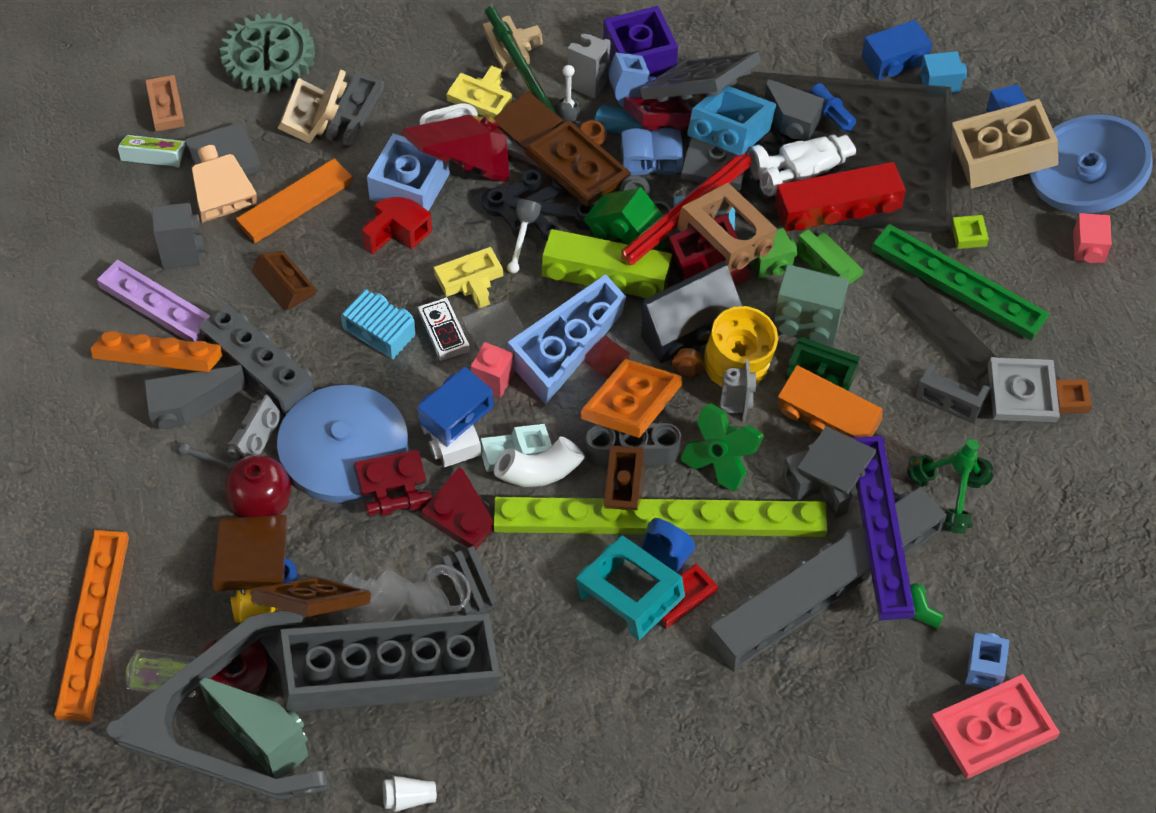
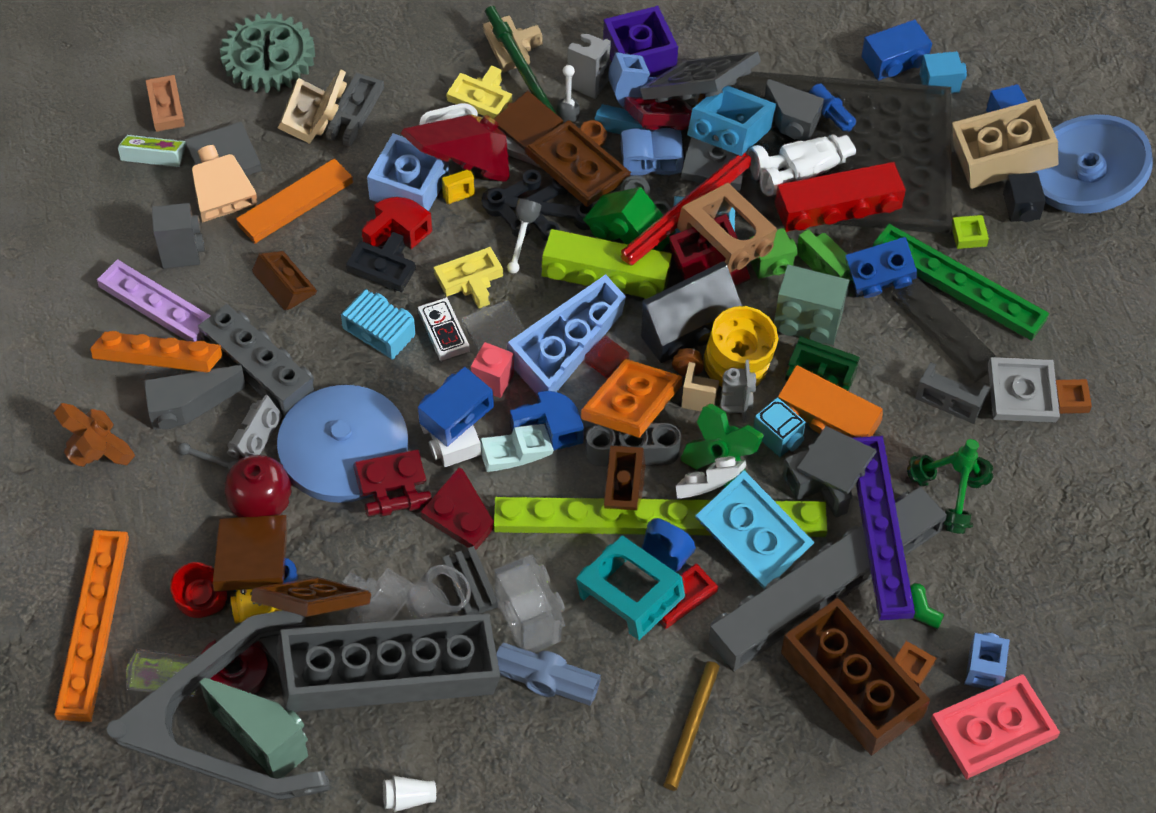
(91, 437): none -> dark orange plant
(194, 590): none -> red hair
(383, 263): none -> black hinge
(458, 186): none -> yellow tile
(529, 604): none -> clear brick
(541, 468): white cylinder -> none
(547, 674): none -> sand blue piece
(557, 414): none -> blue brick
(691, 726): none -> pearl gold bar
(698, 390): none -> tan panel
(718, 474): none -> white slope
(754, 529): none -> medium azure plate
(780, 427): none -> medium azure brick
(854, 676): none -> reddish brown brick
(881, 268): none -> blue brick
(915, 662): none -> dark orange plate
(1024, 197): none -> black brick
(1092, 238): coral brick -> none

